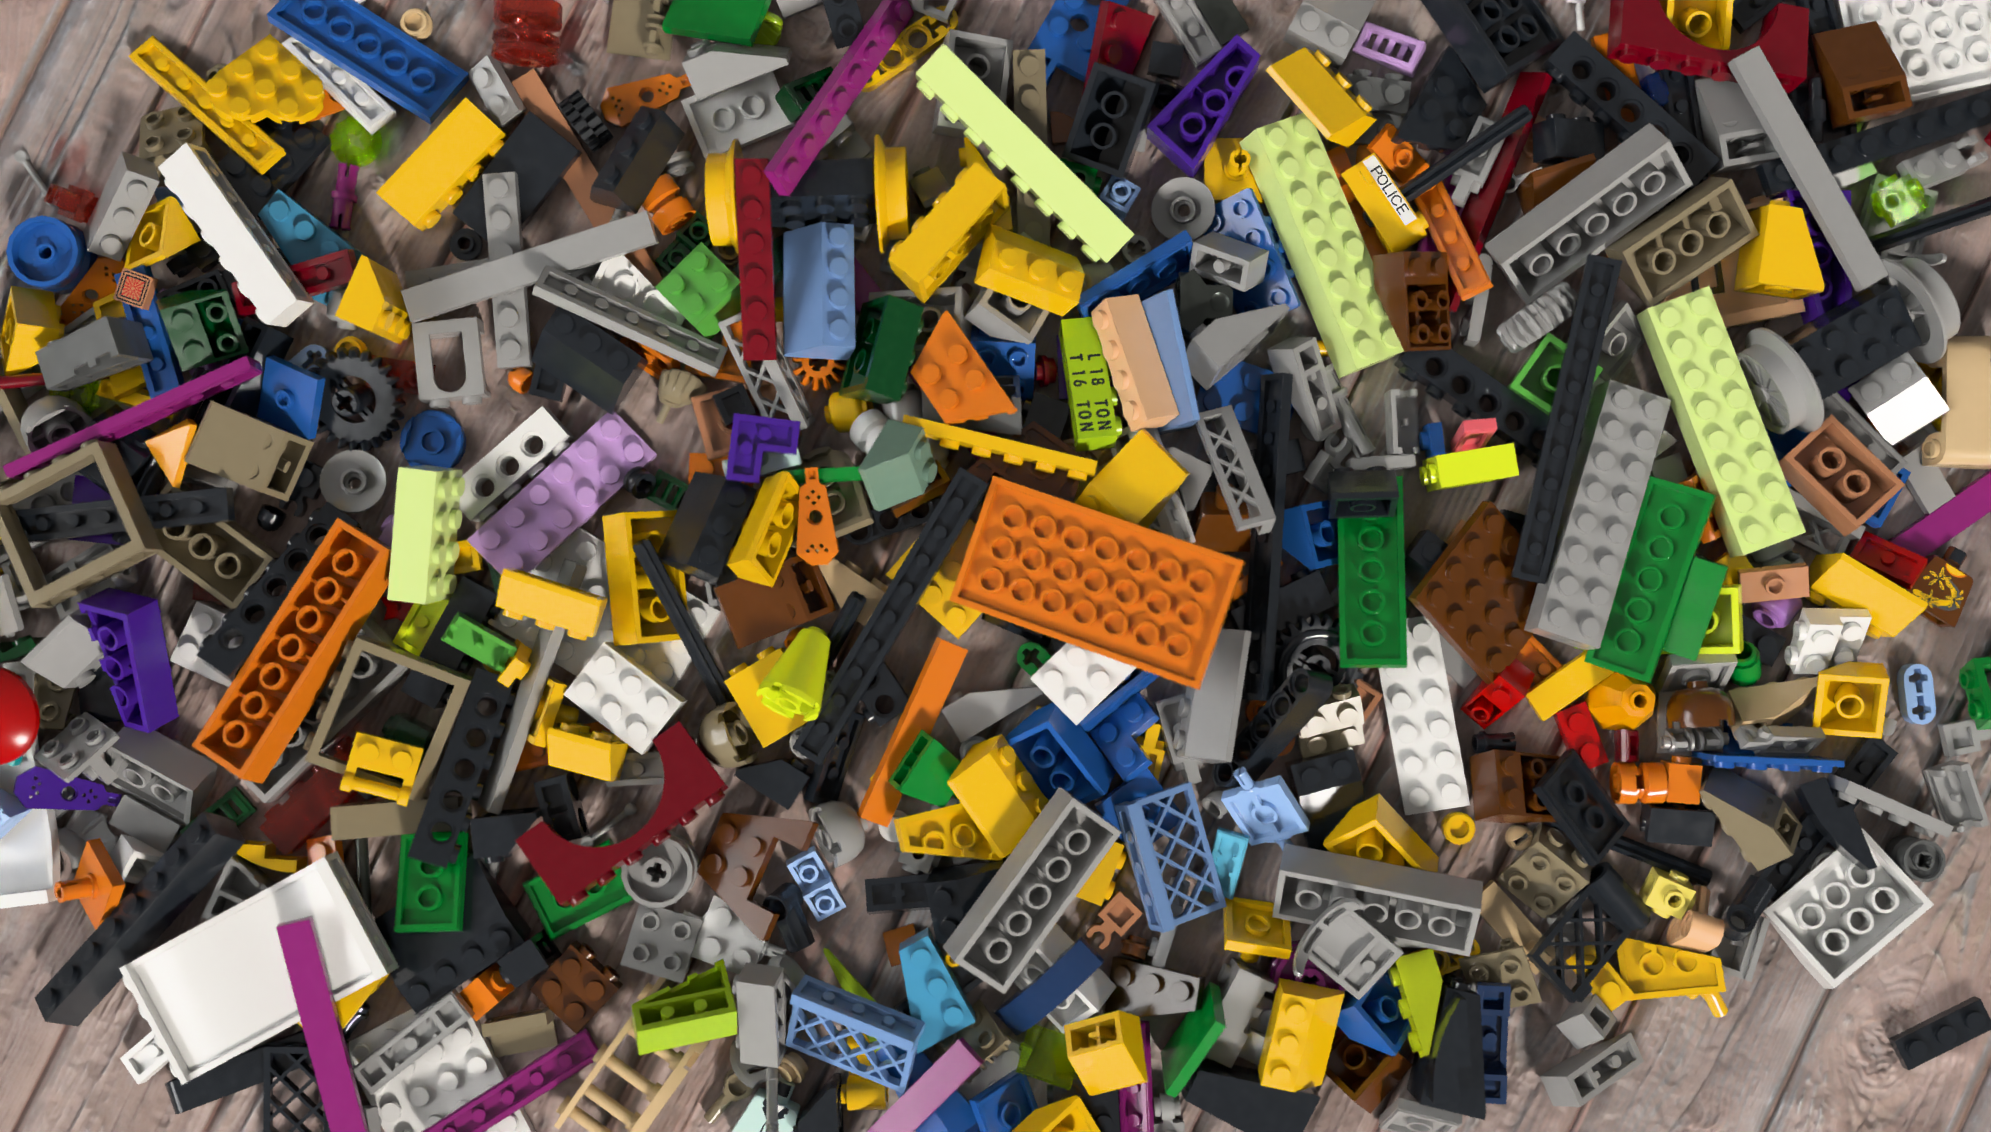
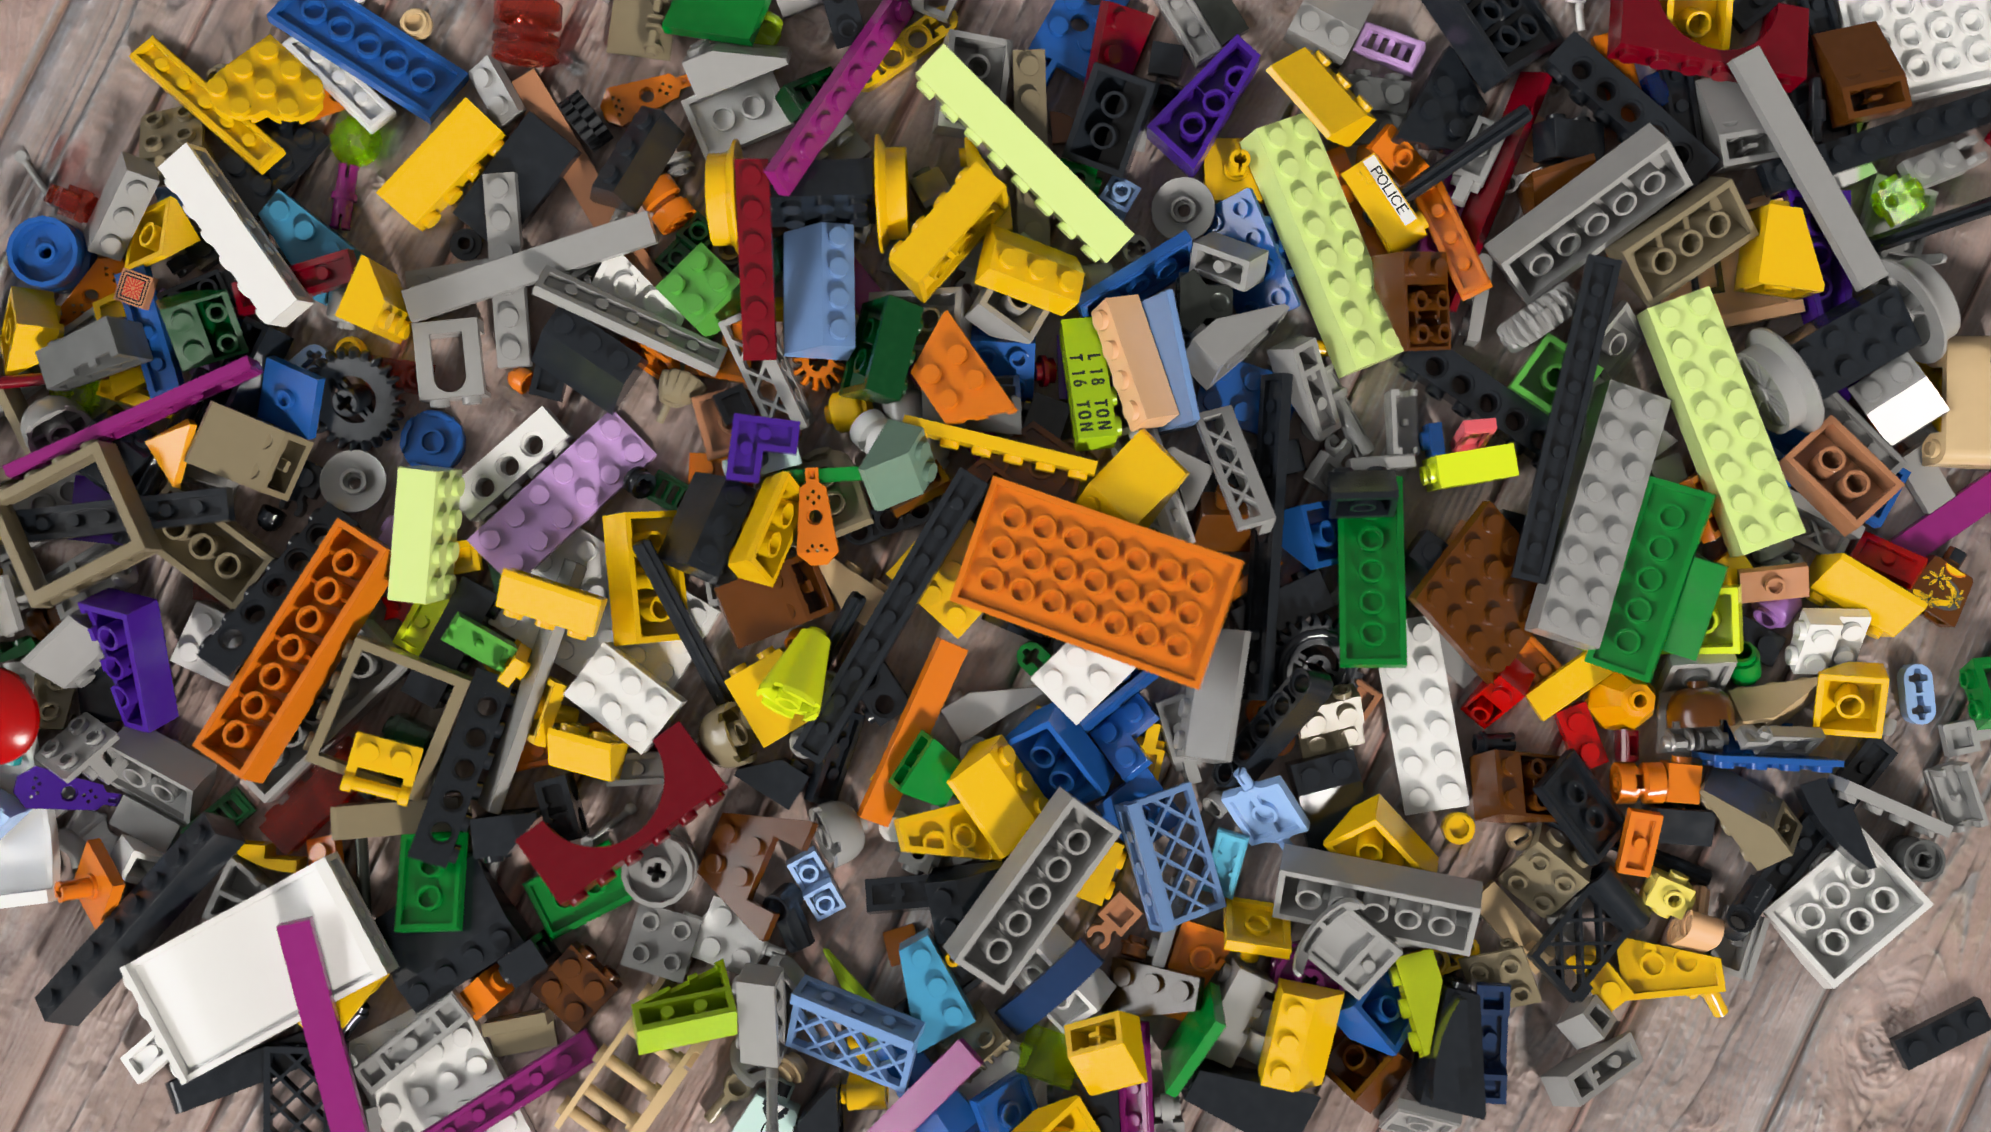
(42, 621): none -> reddish brown wheel
(1196, 951): none -> orange wing
(1638, 842): none -> orange plate

